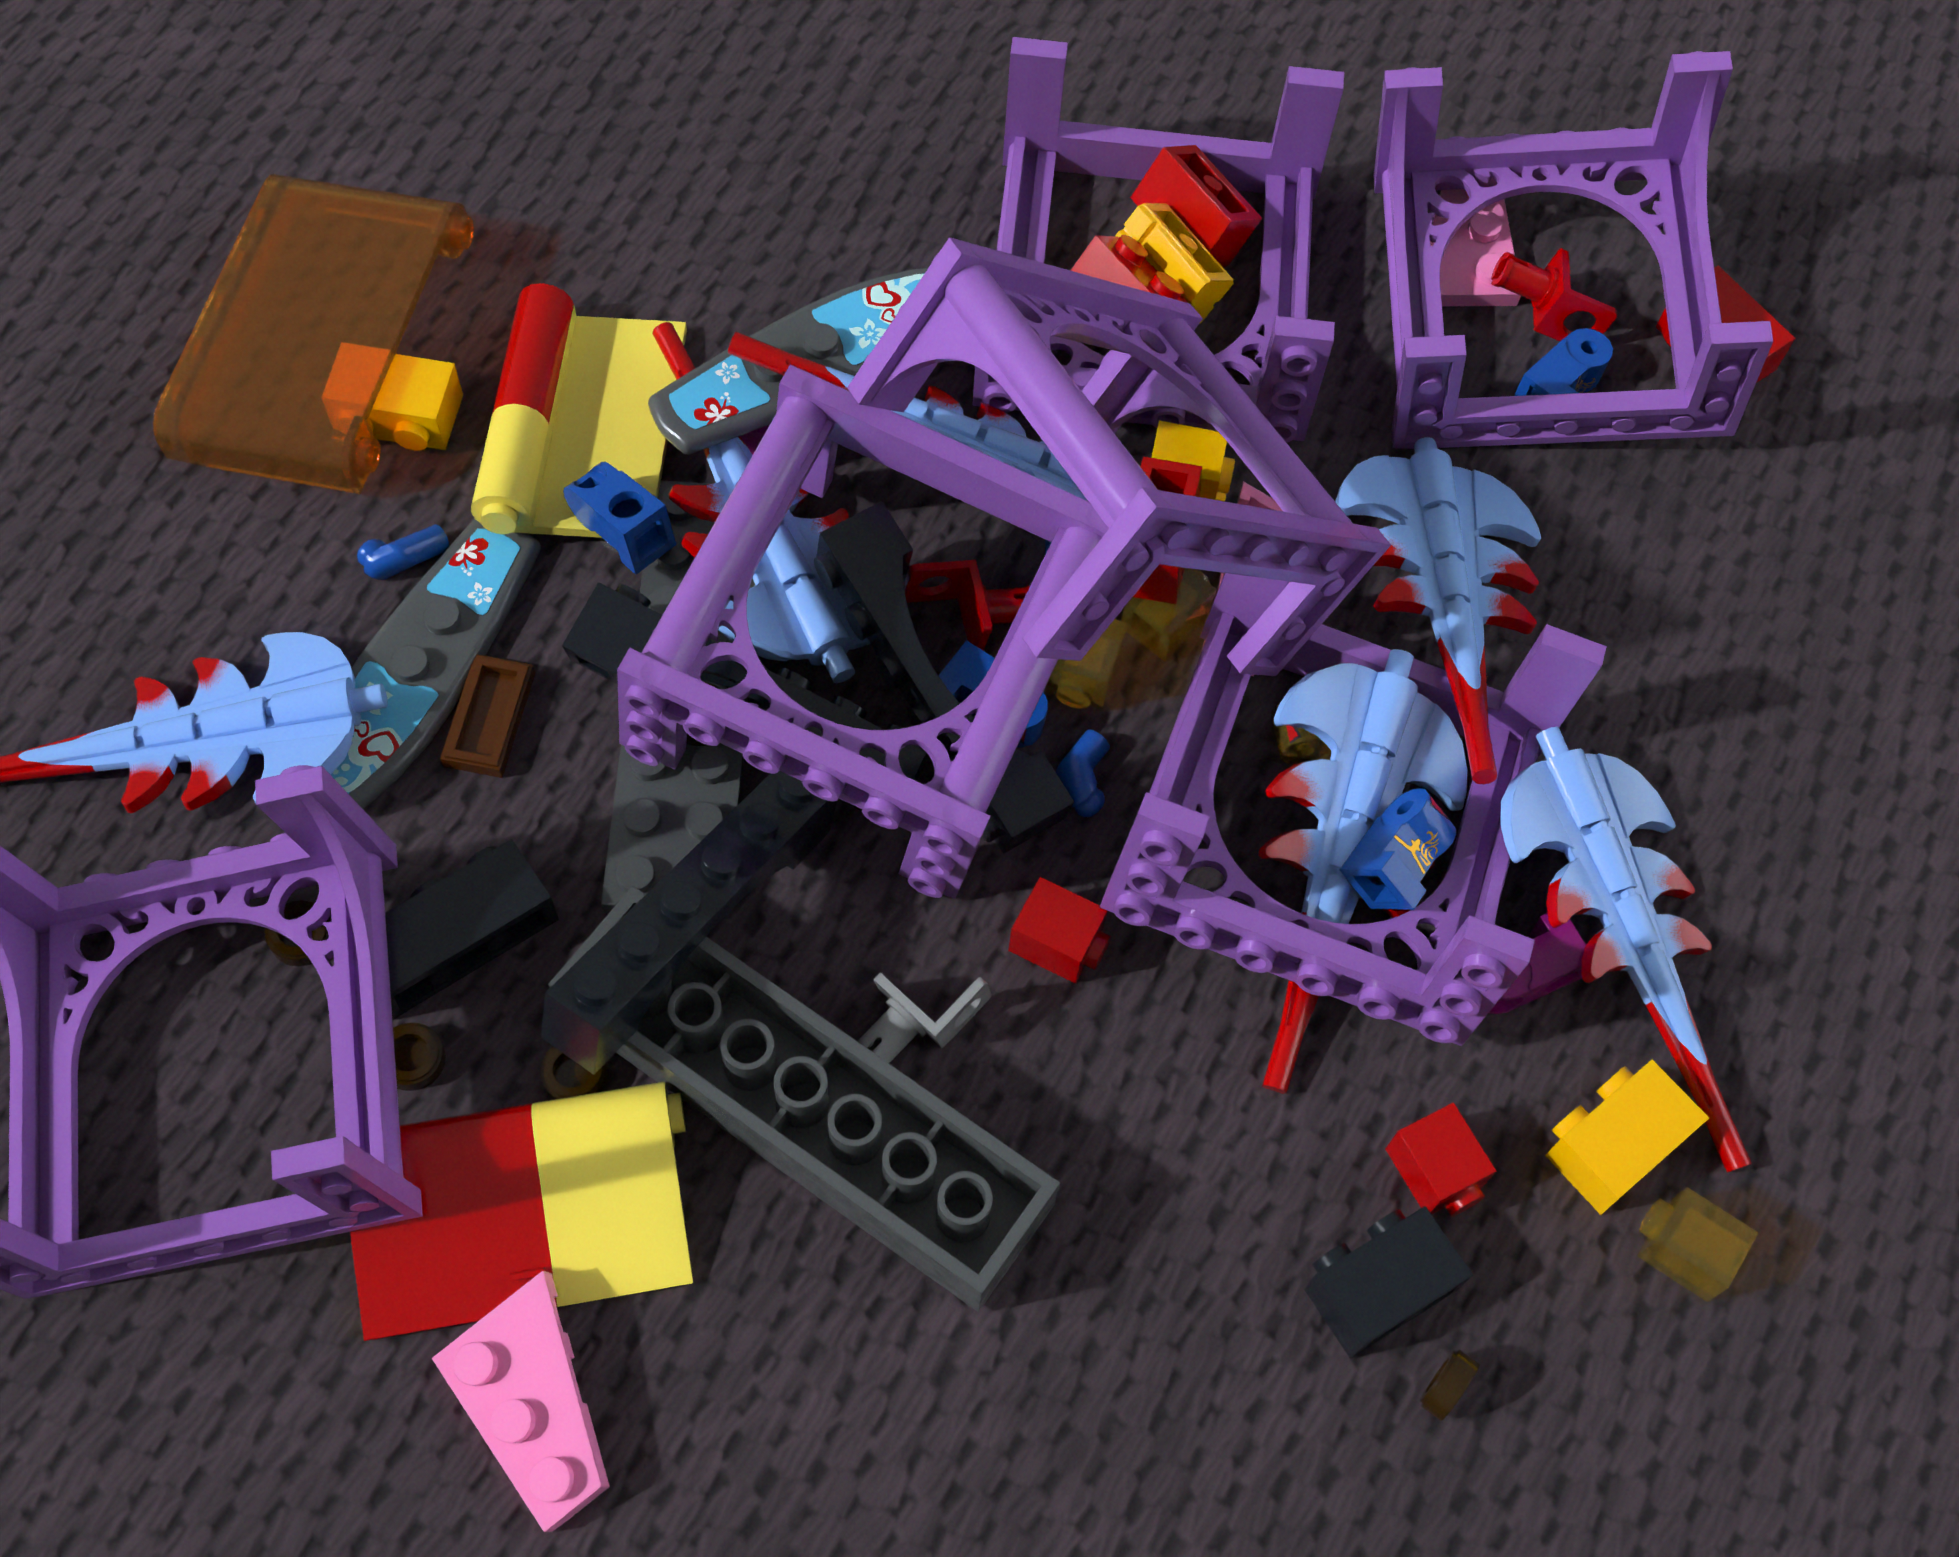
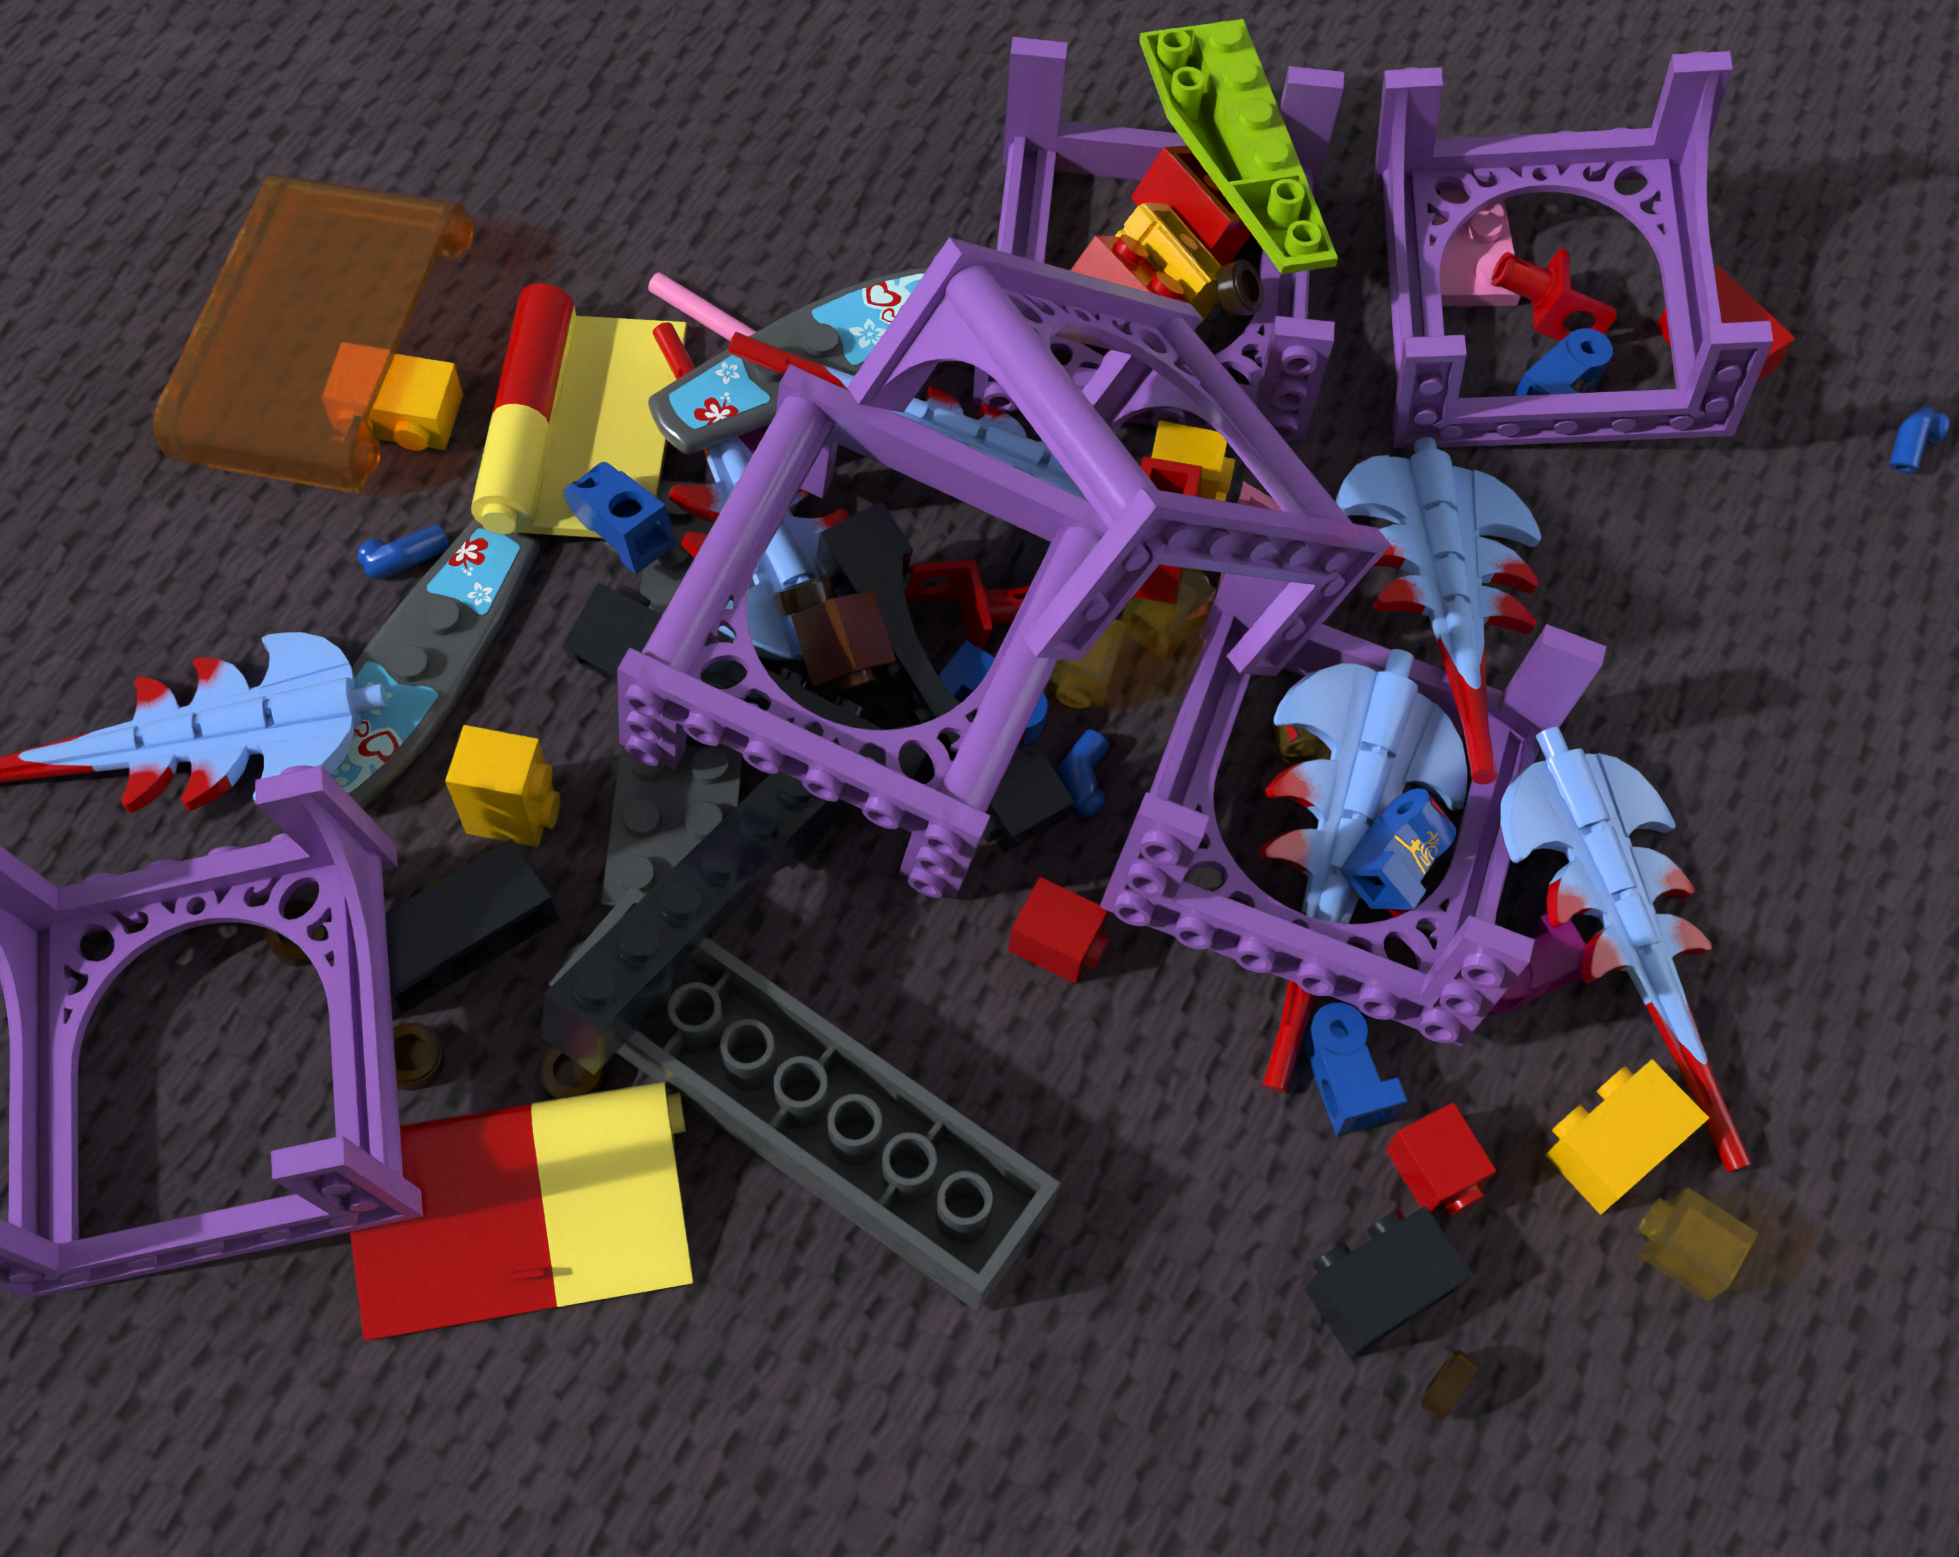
(488, 716): reddish brown tile -> none
(502, 786): none -> yellow brick
(526, 1402): bright pink wing -> none
(697, 307): none -> bright pink bar
(804, 595): none -> dark brown tile
(844, 640): none -> reddish brown brick
(906, 1020): light grey bracket -> none
(1234, 128): none -> lime wedge
(1239, 289): none -> dark brown tile
(1347, 1072): none -> blue leg
(1912, 437): none -> blue arm

